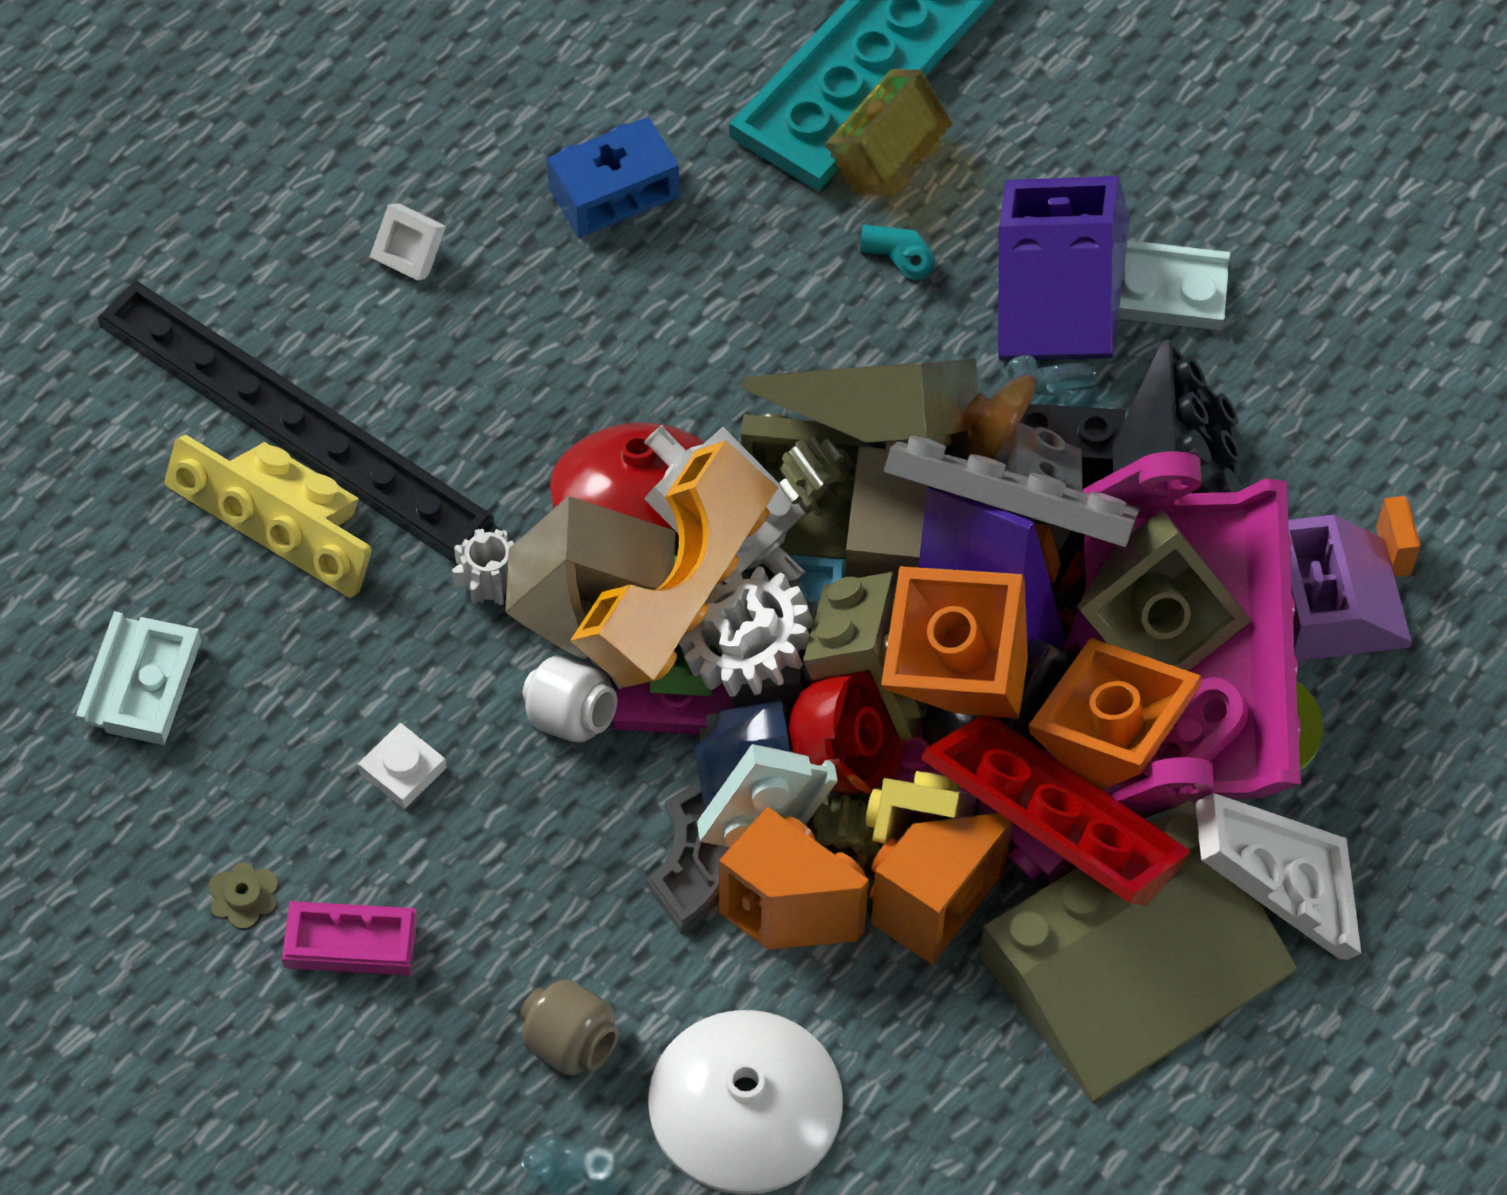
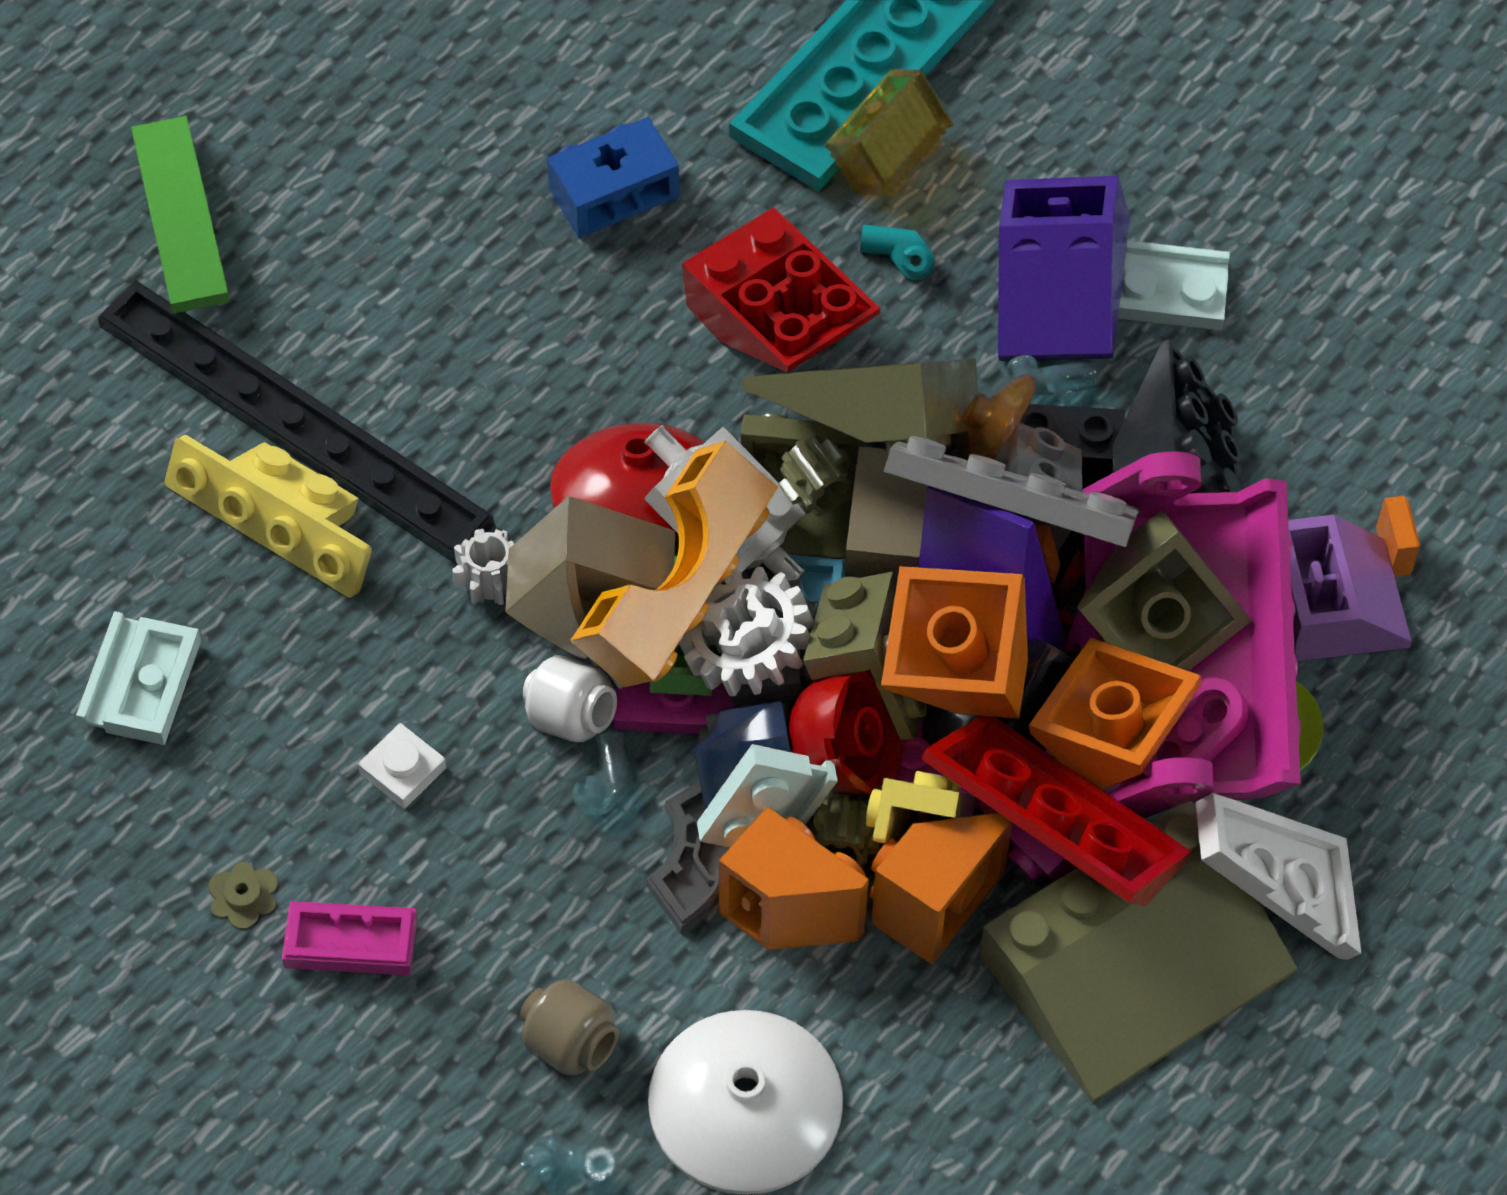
(180, 214): none -> bright green slope
(407, 241): white plate -> none
(612, 779): none -> clear light blue arm
(773, 293): none -> red slope

